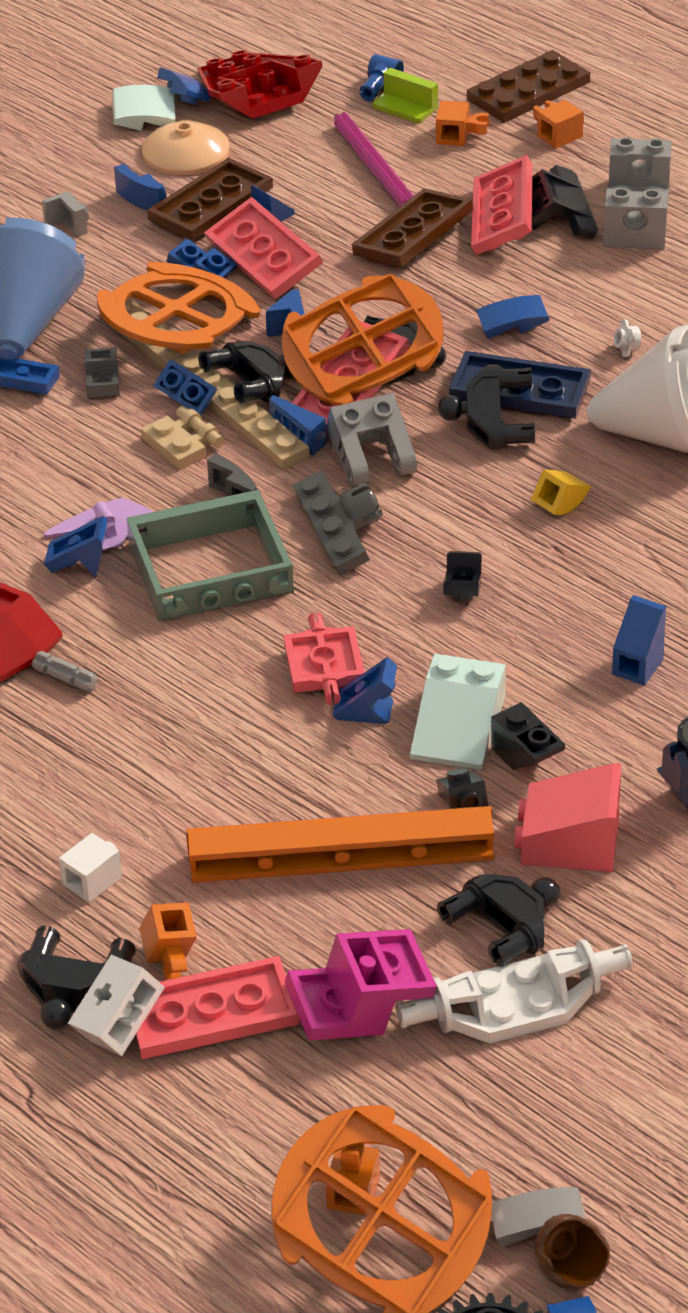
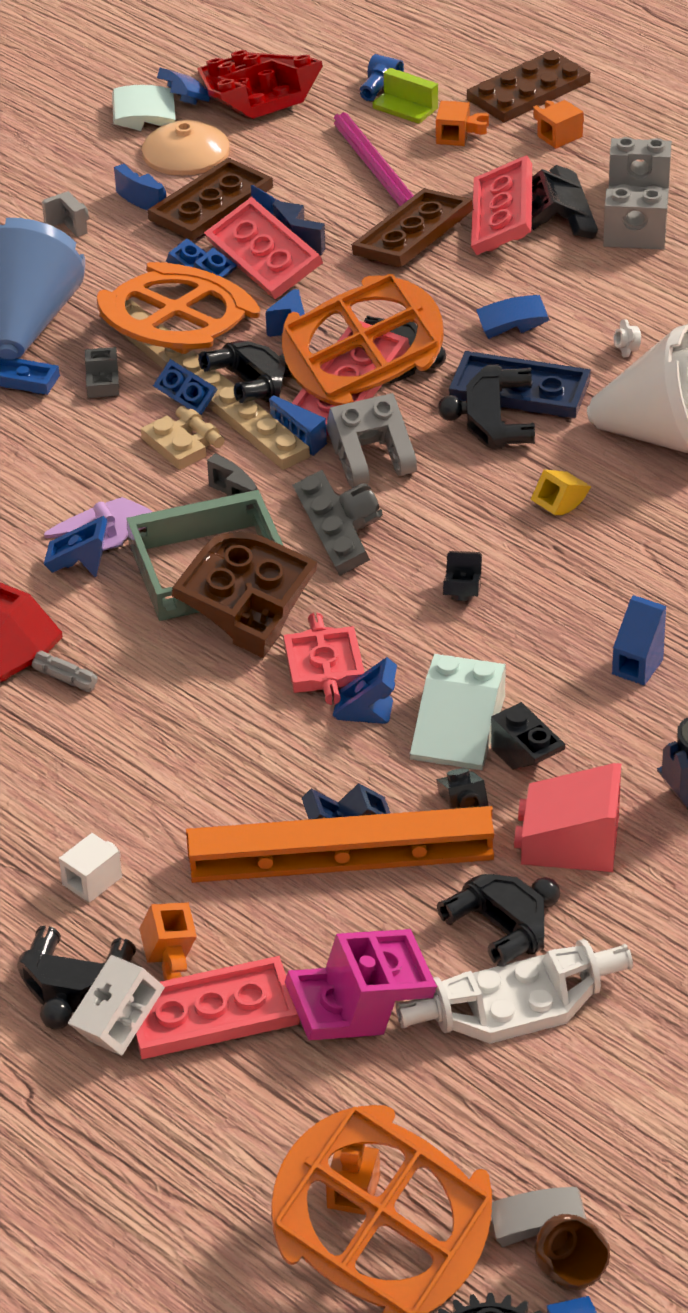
(245, 587): none -> reddish brown slope
(309, 231): none -> dark blue slope
(356, 802): none -> dark blue slope

